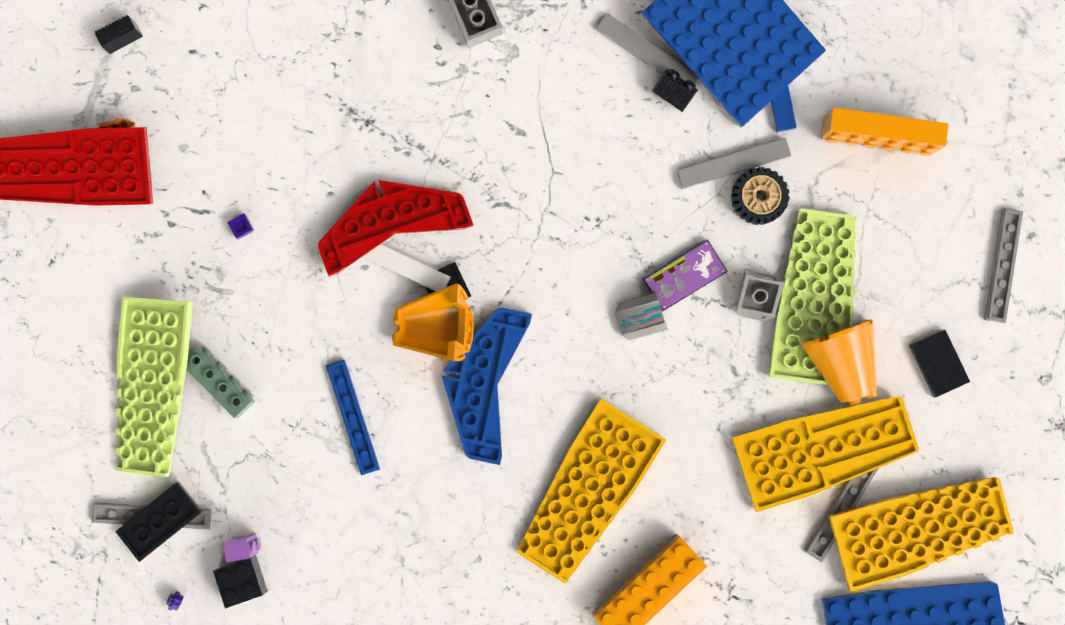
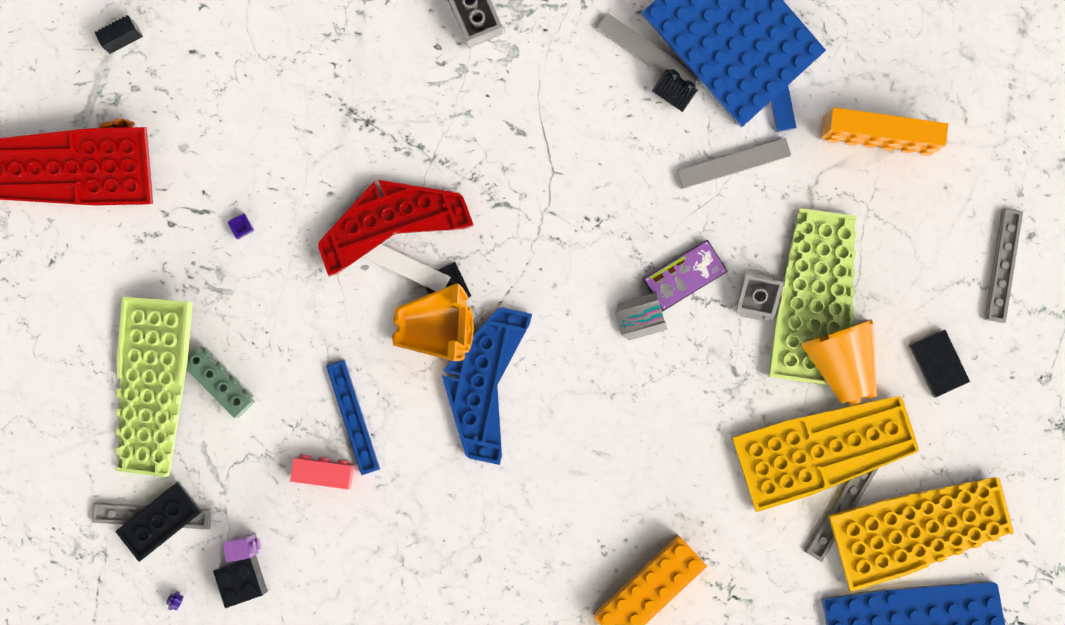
(322, 472): none -> coral brick
(589, 489): yellow wing -> none
(774, 192): wheel -> none

